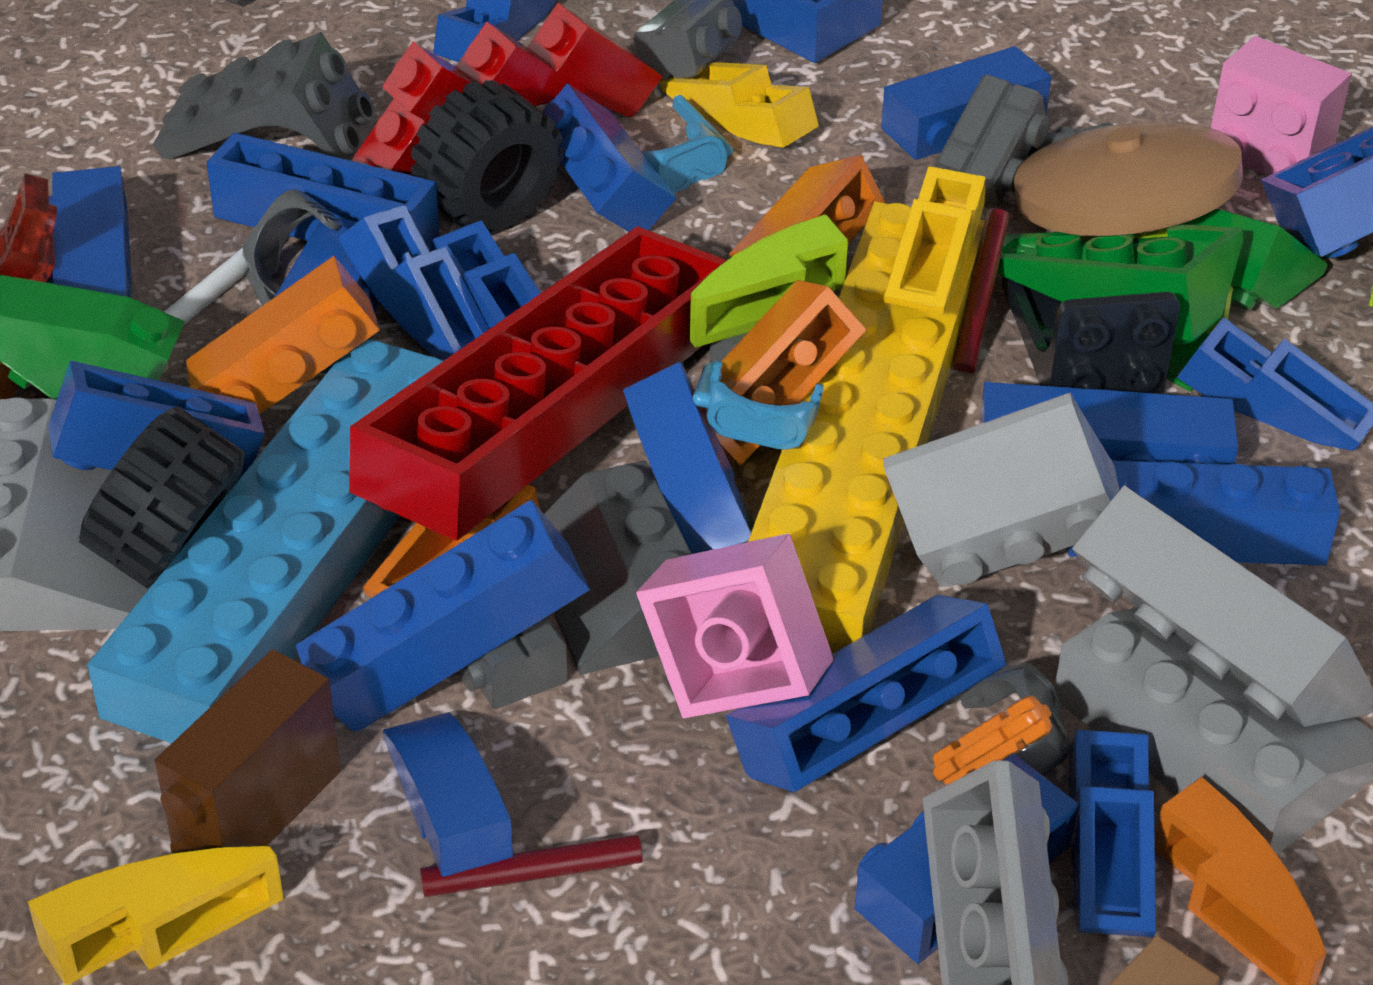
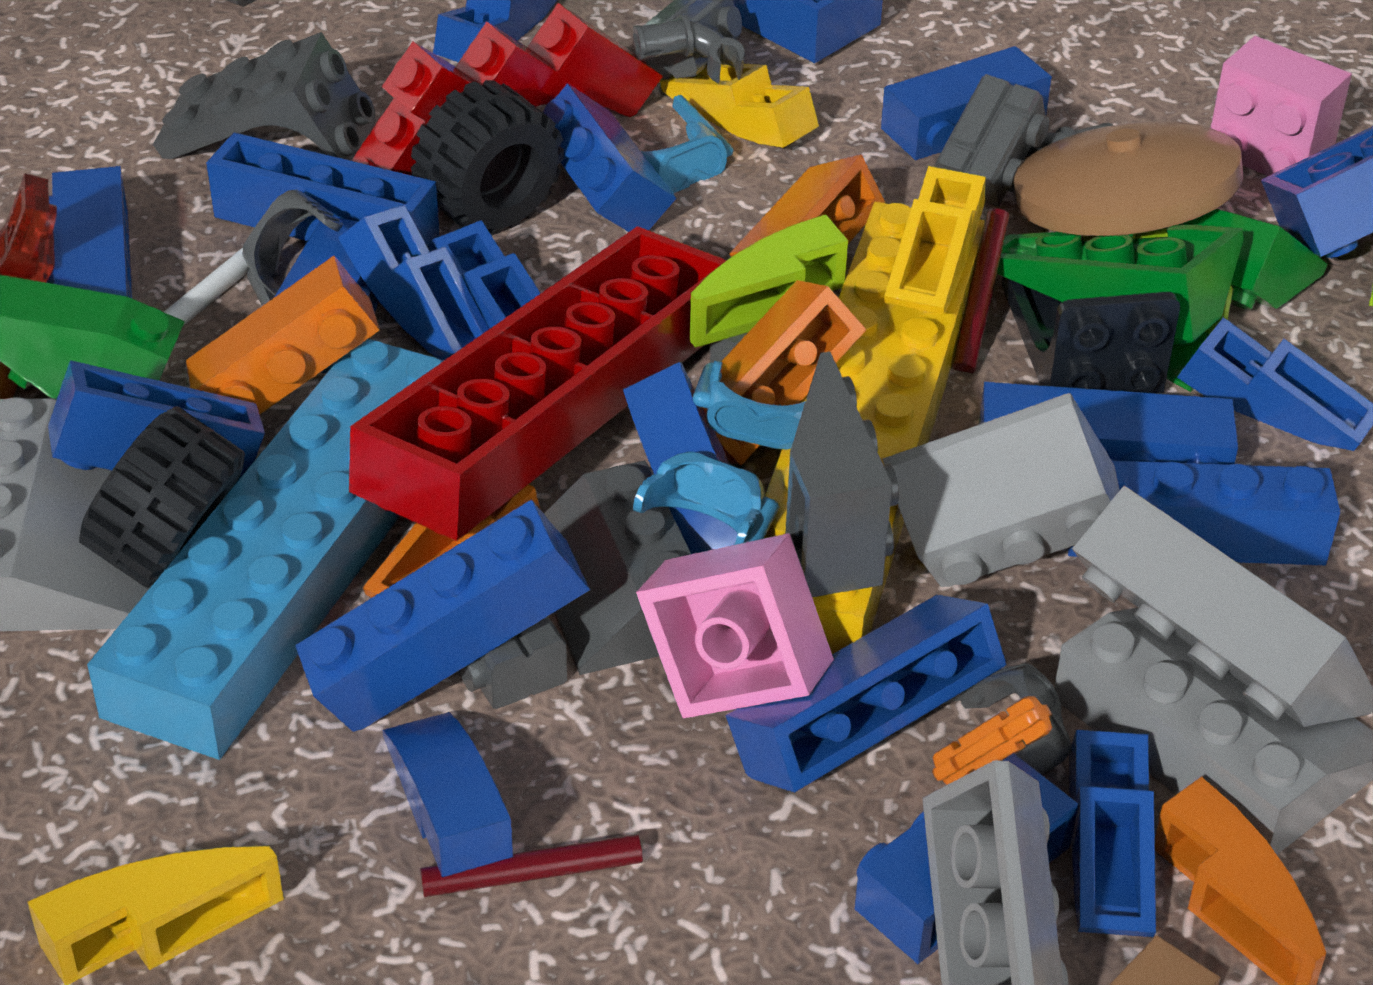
(250, 759): reddish brown brick -> none
(689, 37): none -> dark grey piece
(713, 489): none -> dark azure helmet
(838, 489): none -> dark grey slope

